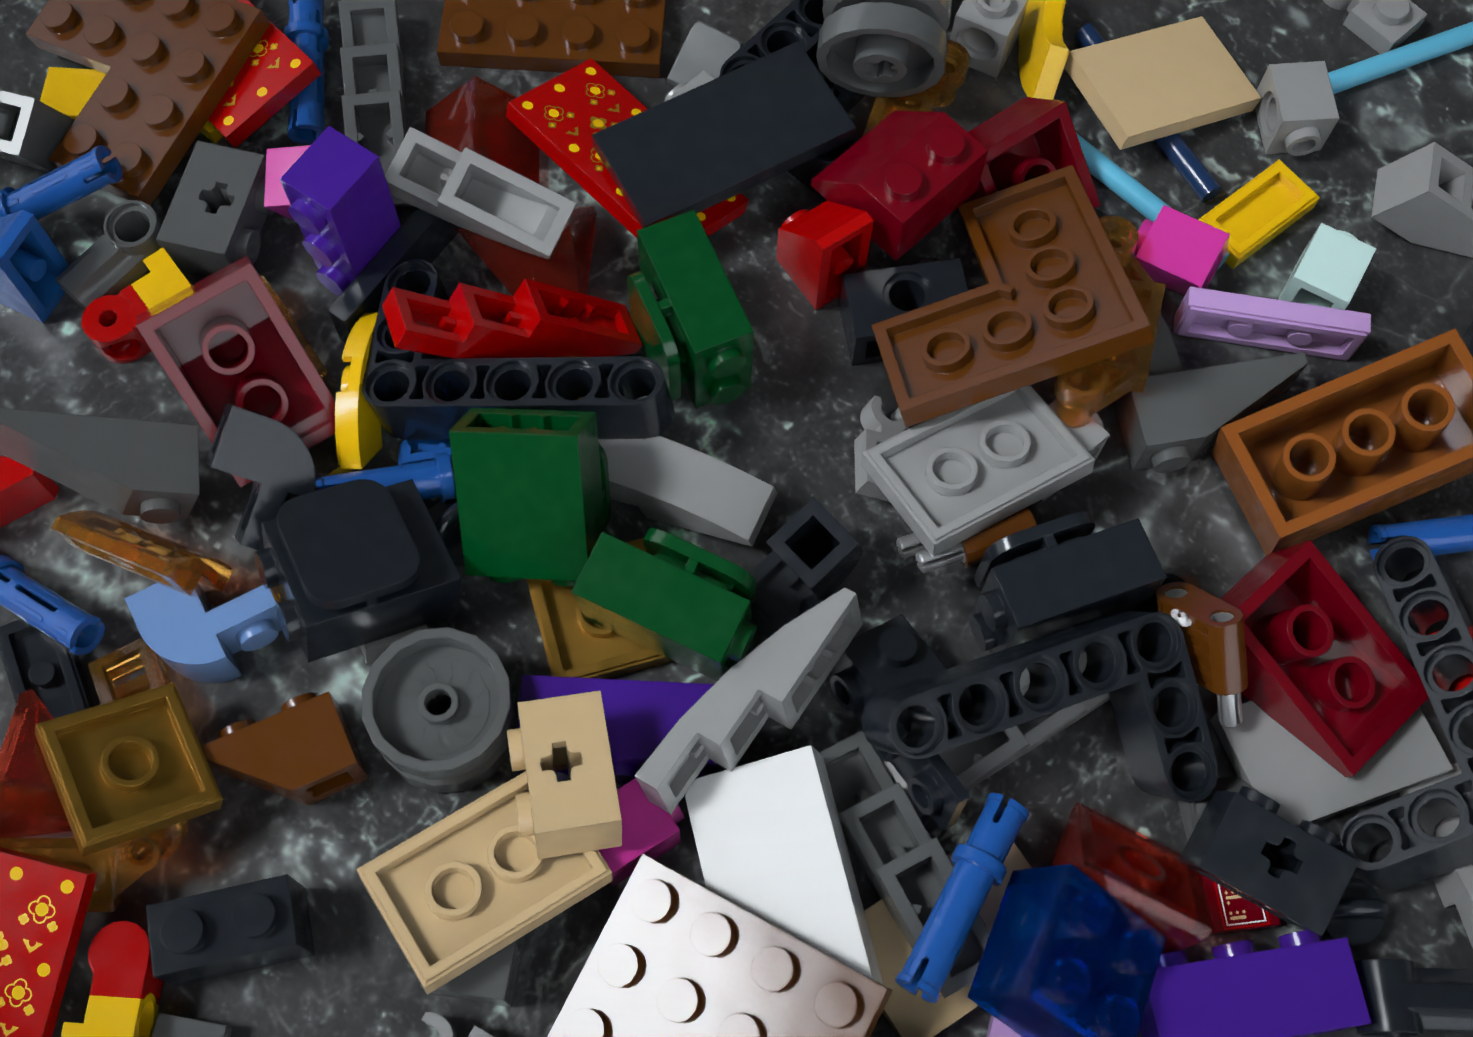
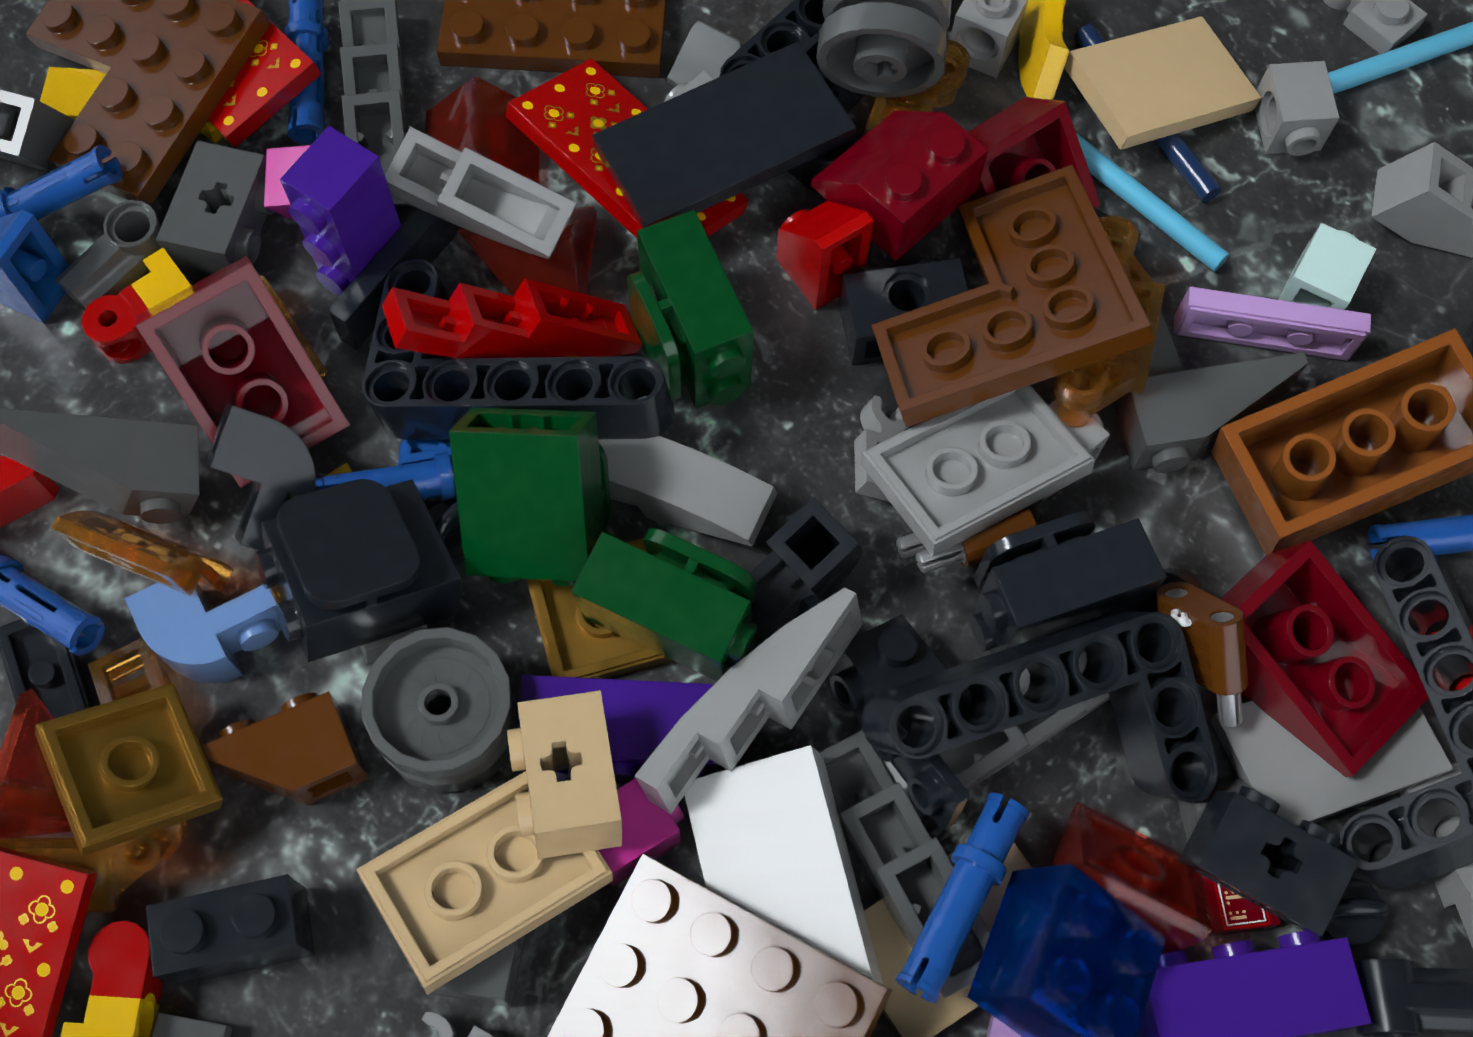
(356, 424): yellow tile -> none
(1180, 250): dark pink brick -> none
(1261, 210): yellow tile -> none

